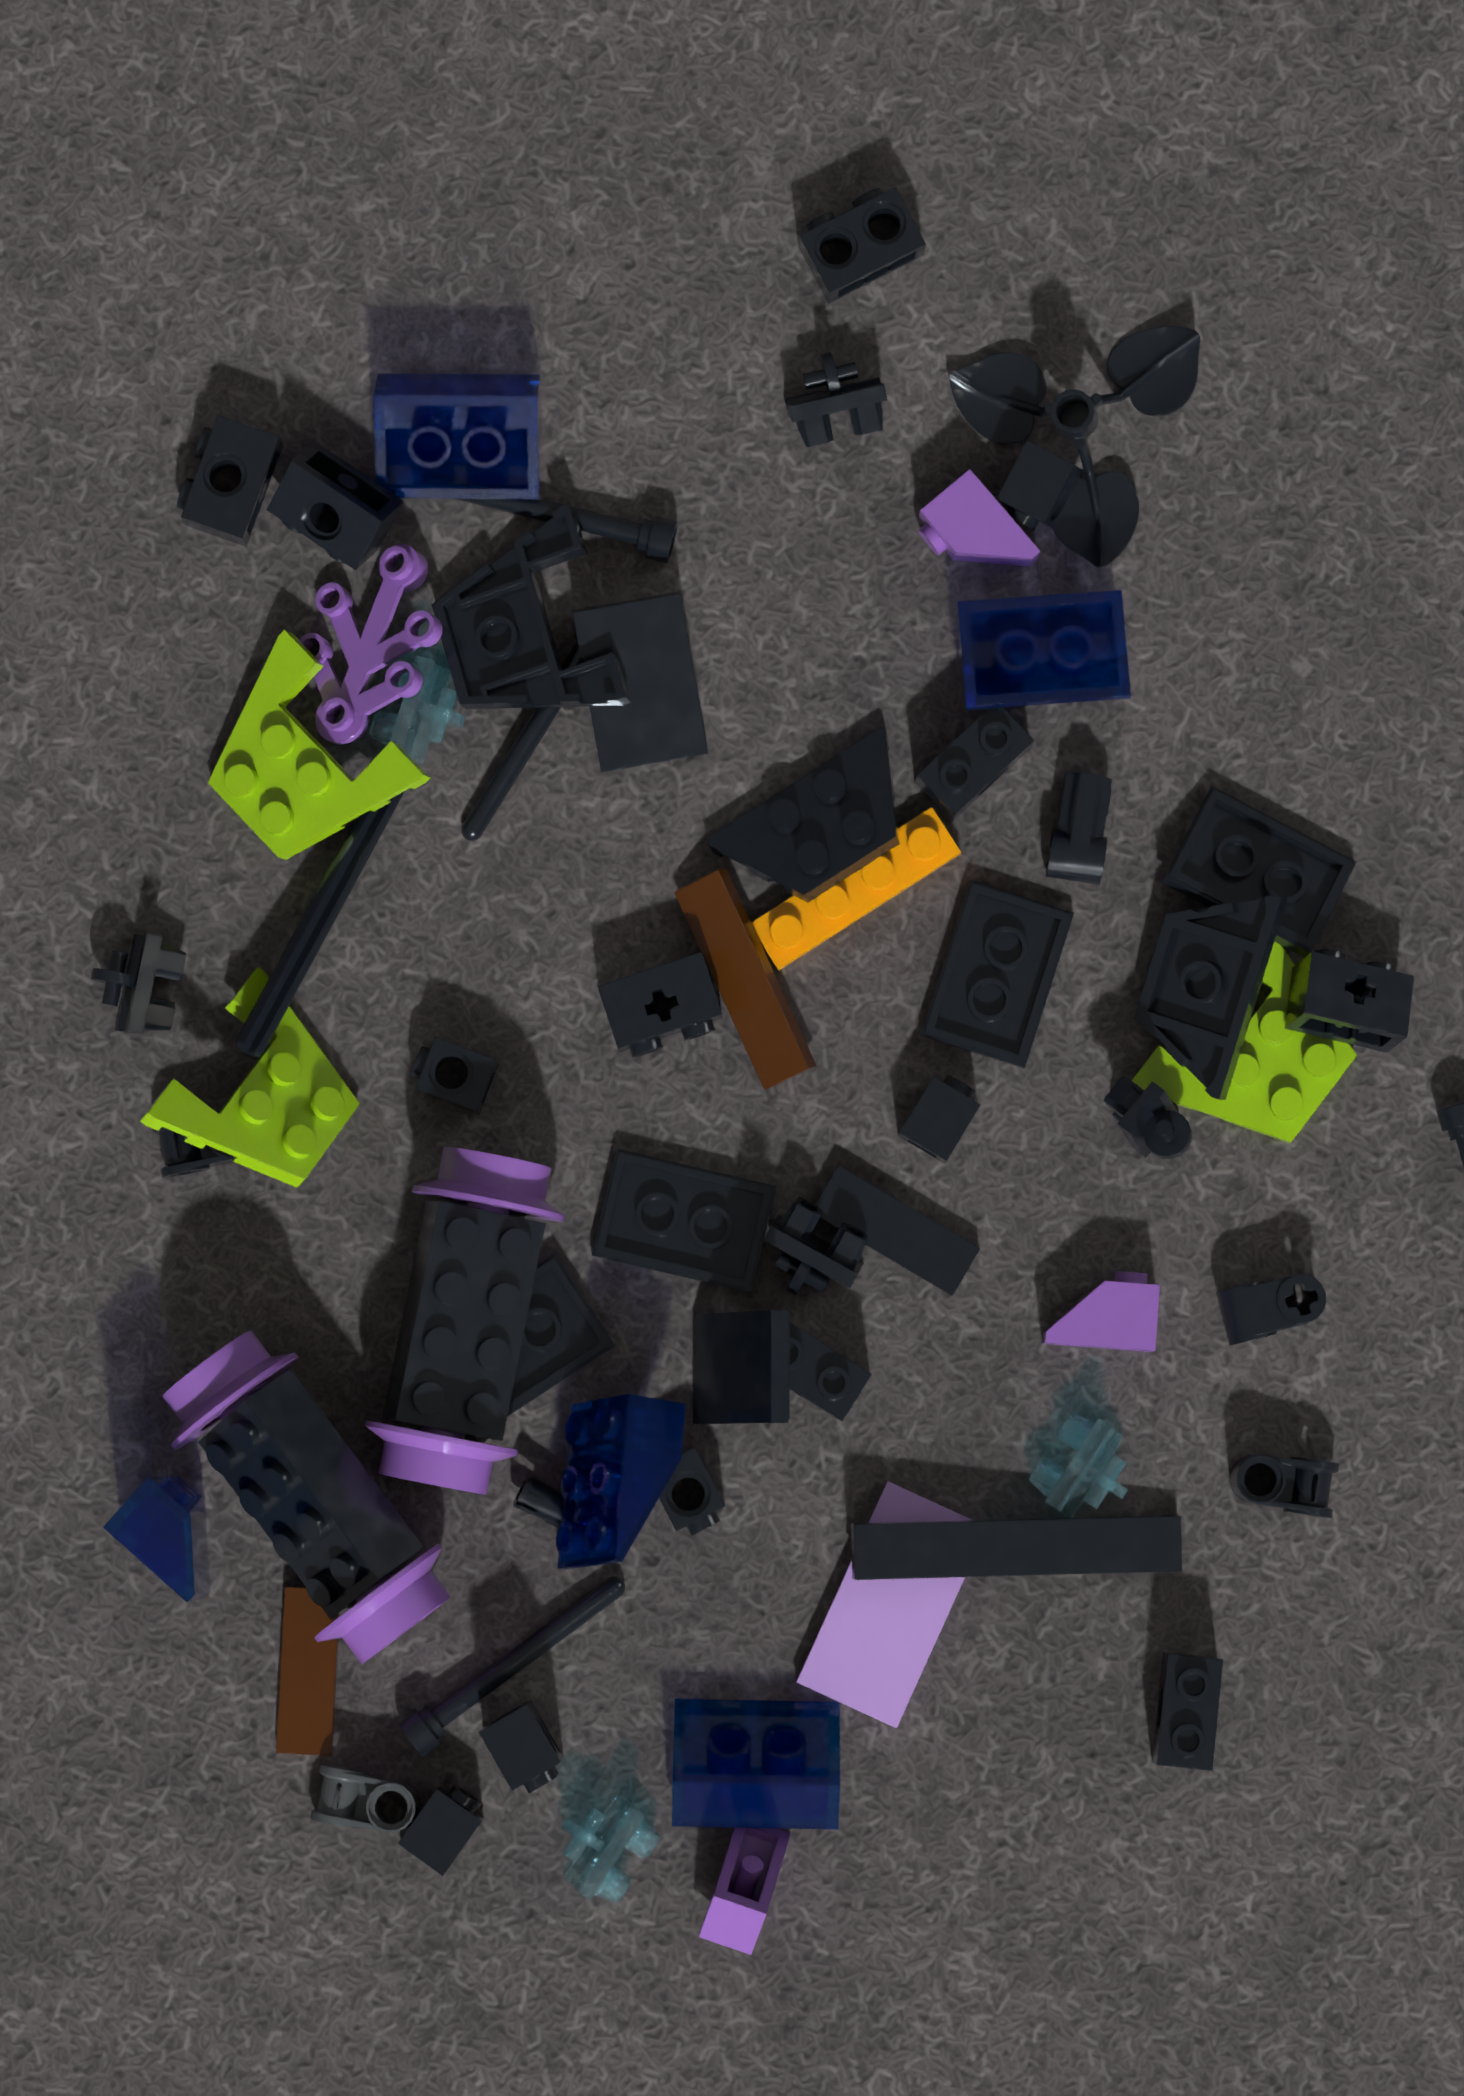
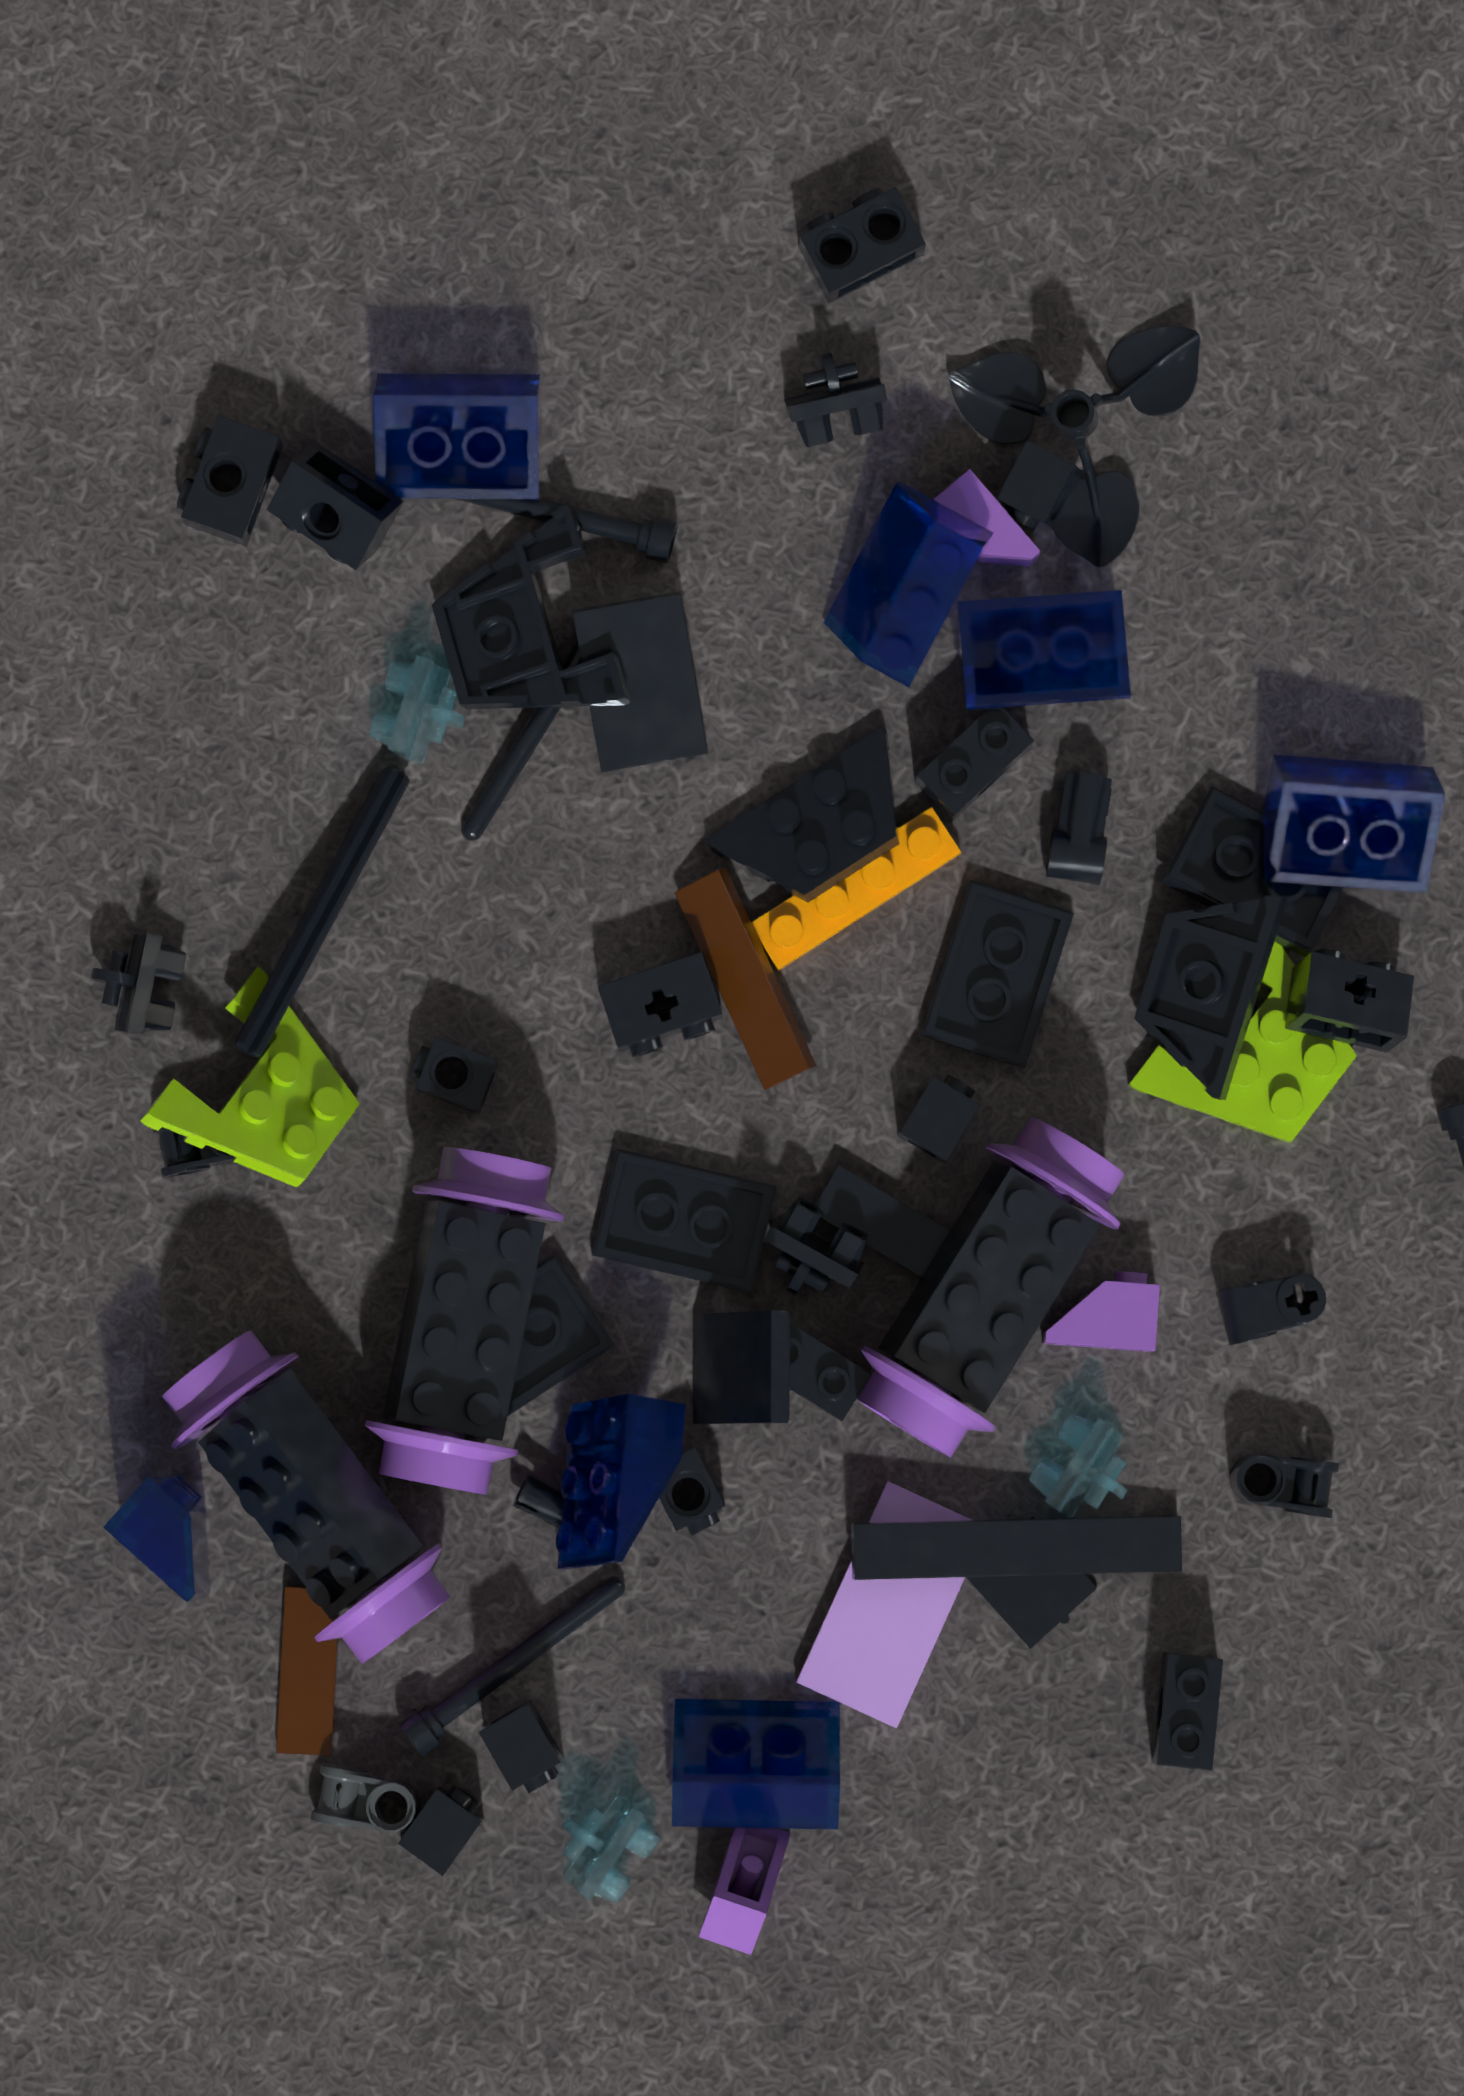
(284, 777): lime wing -> none
(369, 651): medium lavender plant -> none
(906, 583): none -> clear blue slope
(990, 1285): none -> black brick
(1034, 1602): none -> black piece
(1149, 1119): black hips -> none
(1351, 823): none -> clear blue slope

